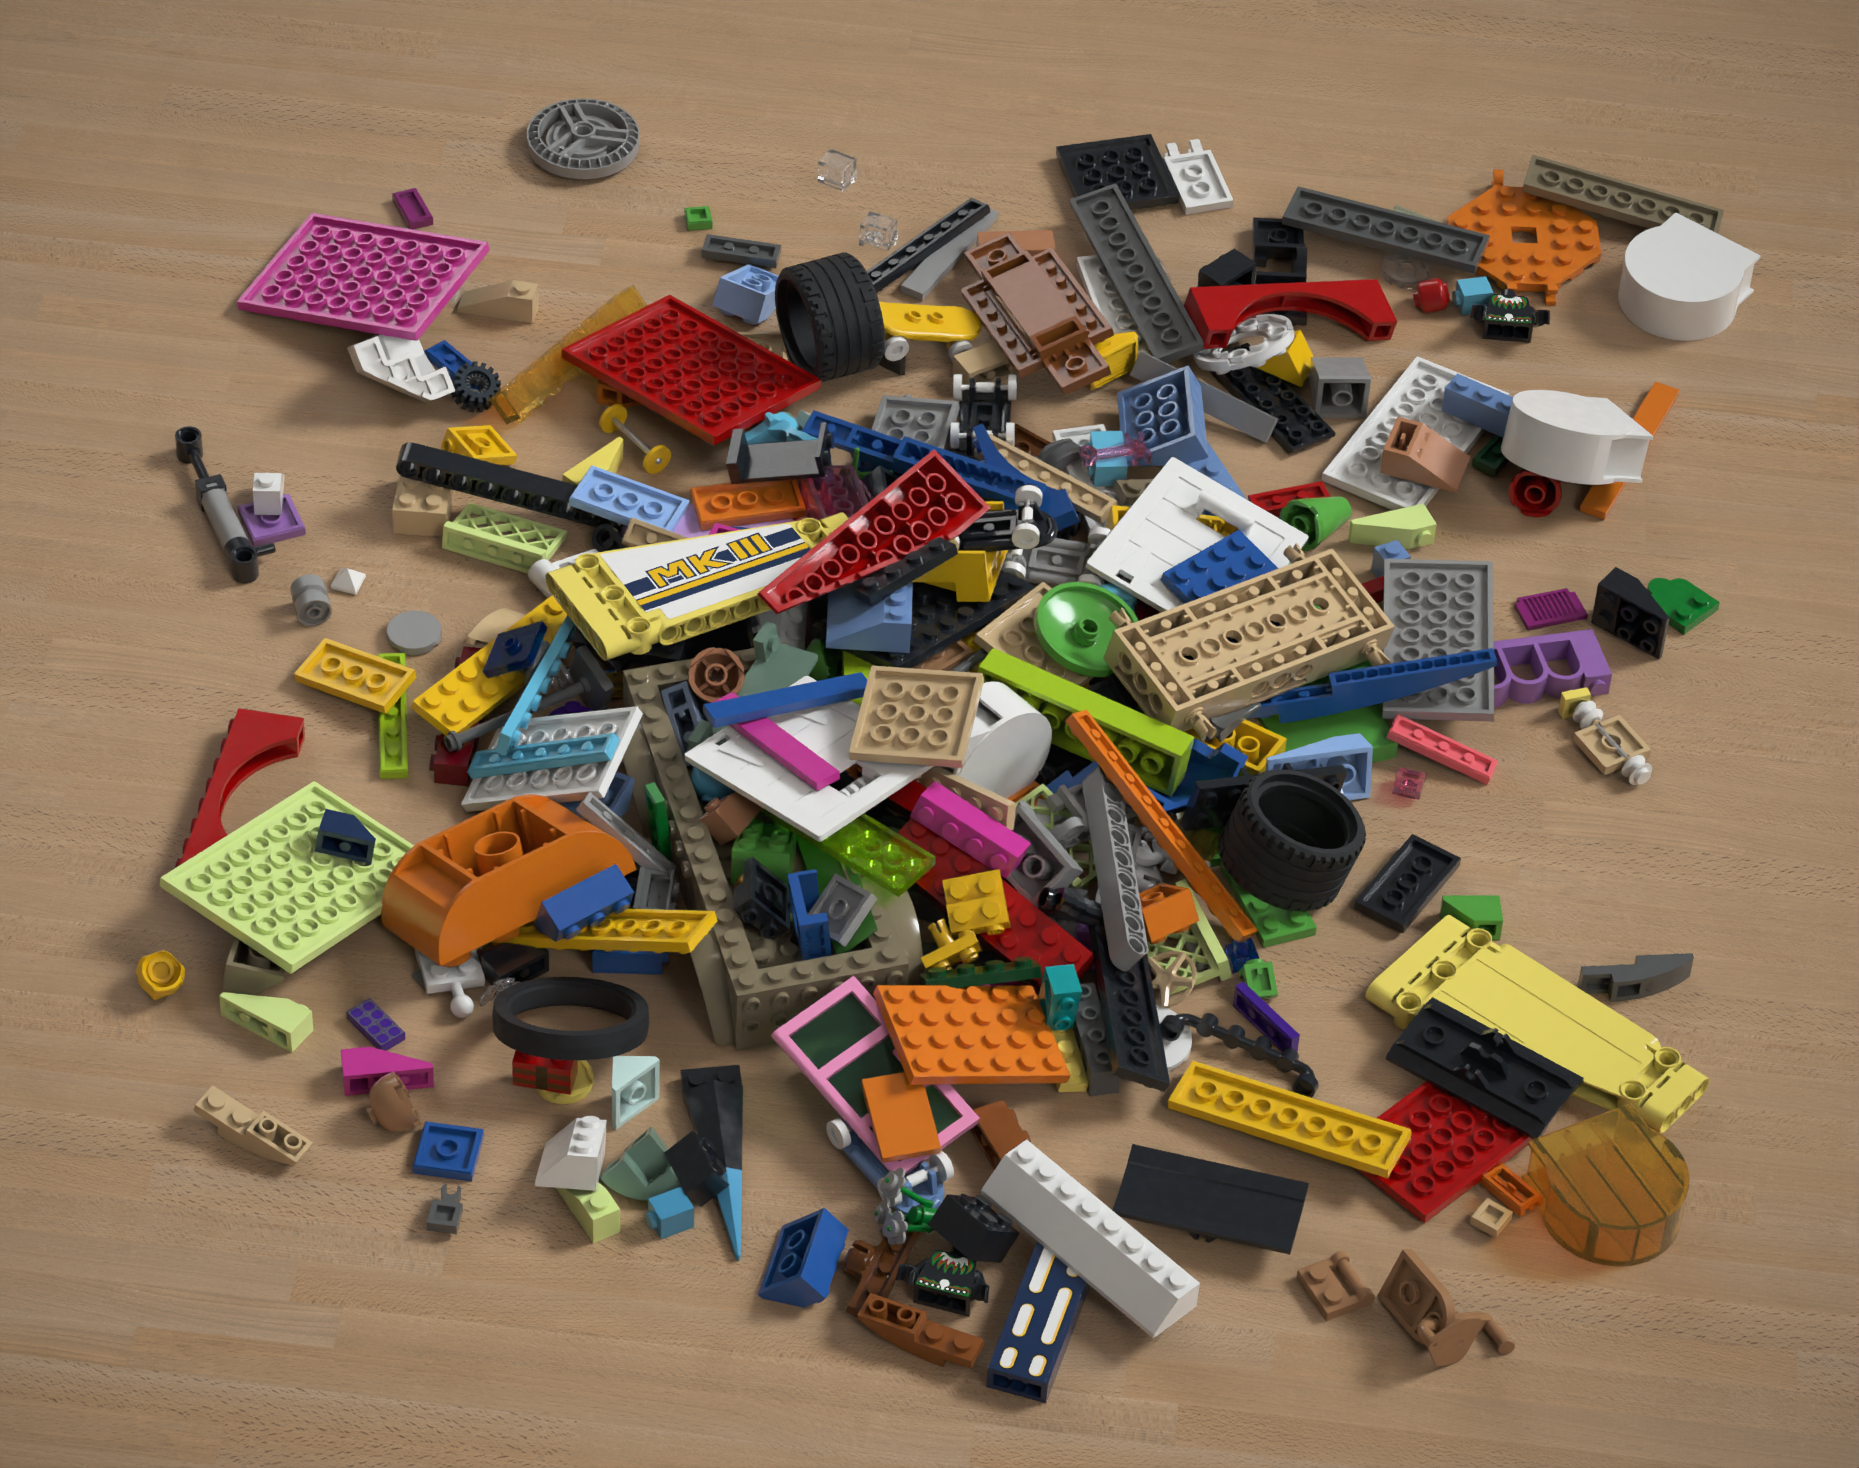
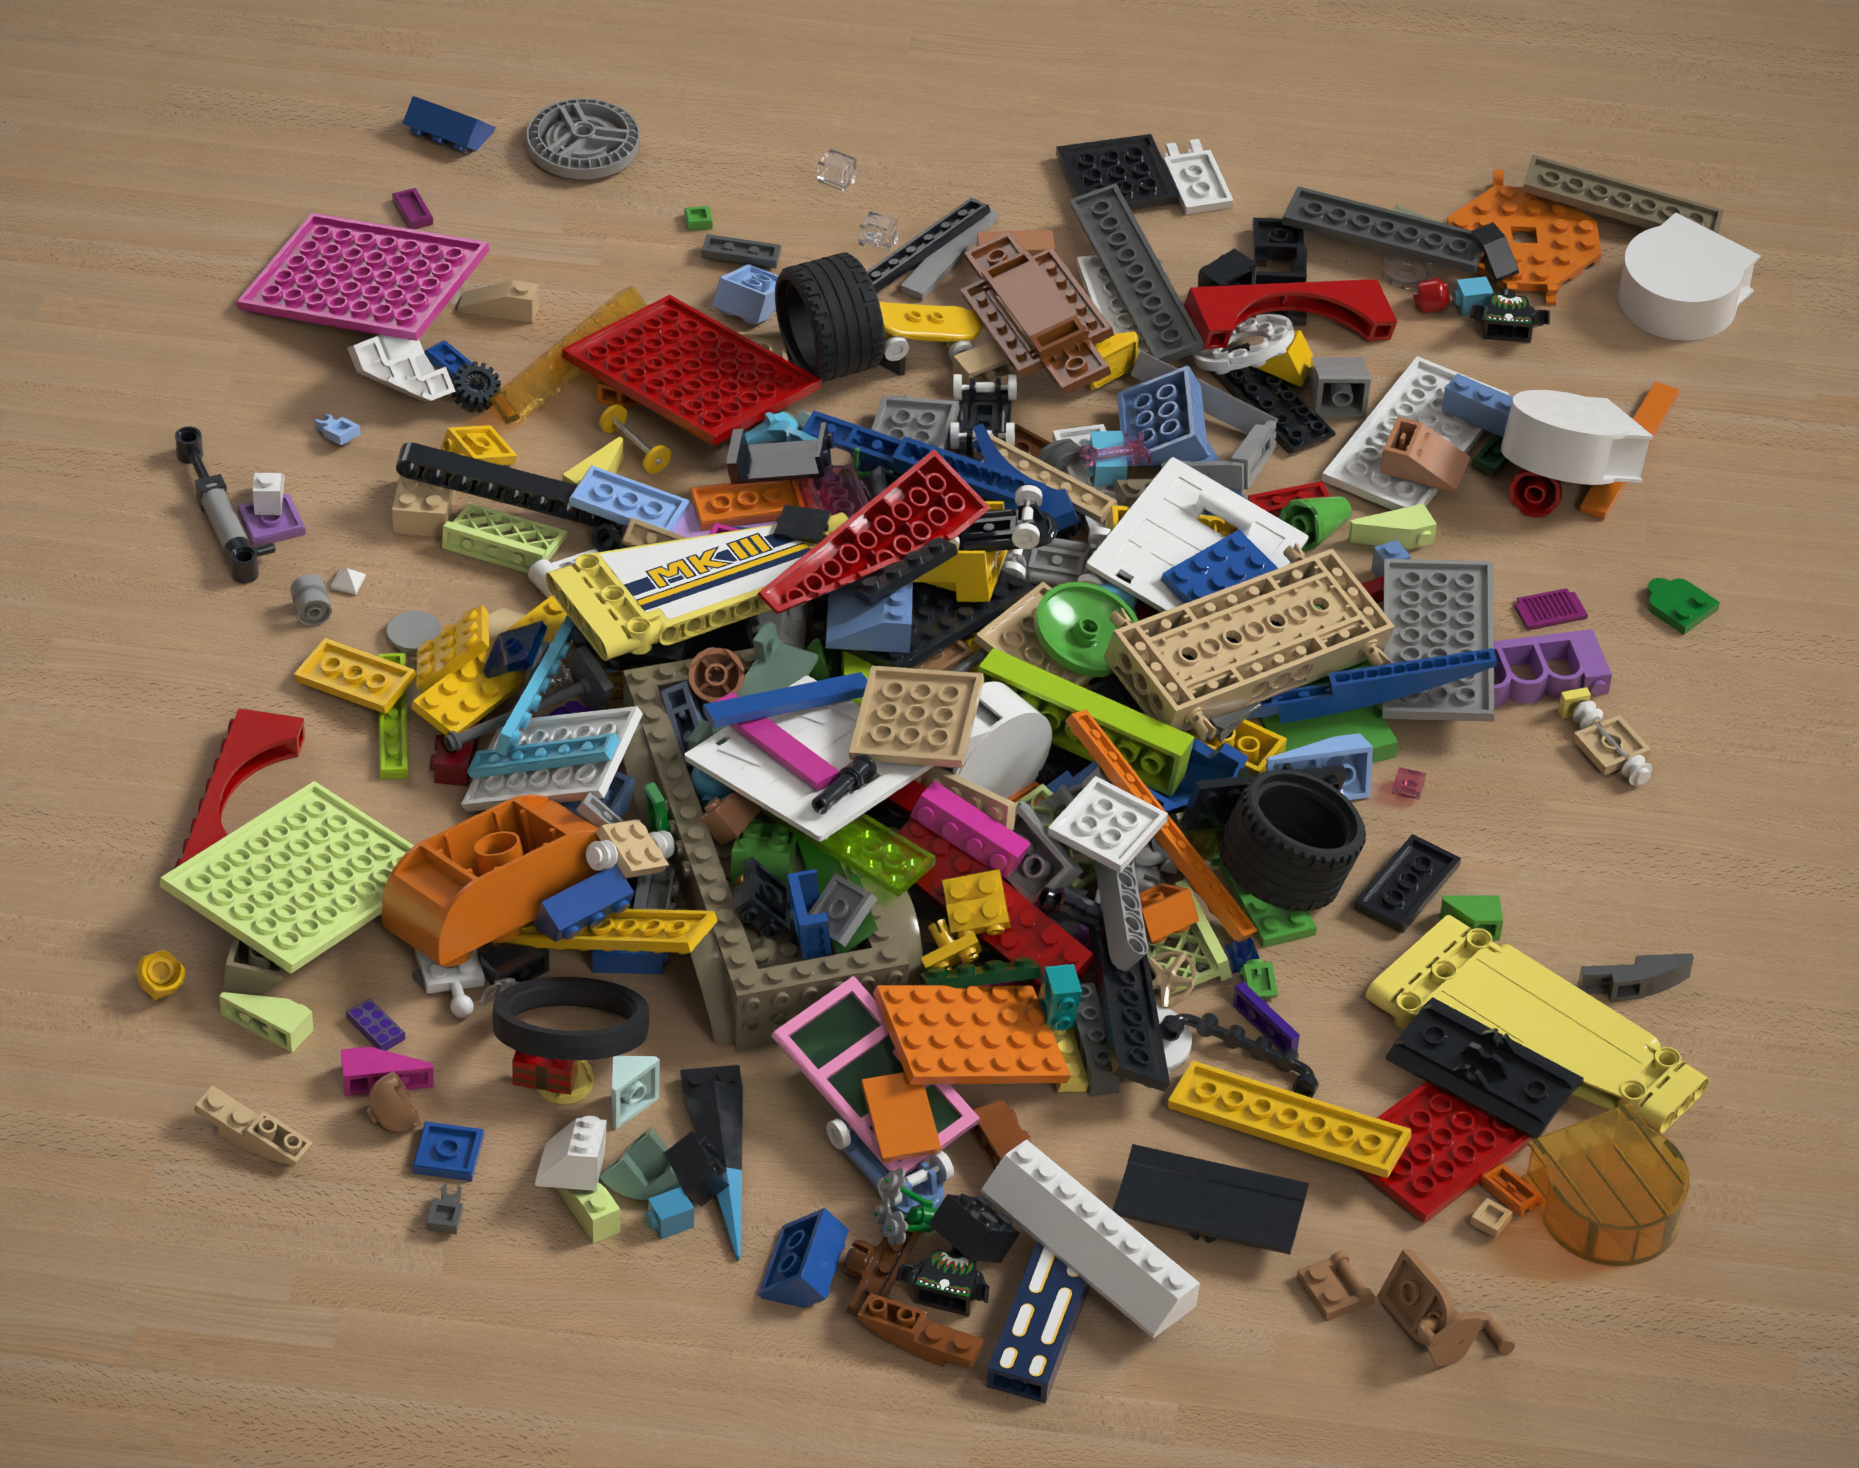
(339, 431): none -> light blue plate
(345, 837): slope -> none
(446, 125): none -> blue slope
(452, 647): none -> yellow plate
(630, 849): none -> tan plate
(802, 524): none -> black piece
(850, 779): none -> black pin
(1107, 824): none -> white plate
(1246, 461): none -> light grey hinge
(1442, 749): coral tile -> none
(1497, 252): none -> black slope
(1630, 612): black slope -> none

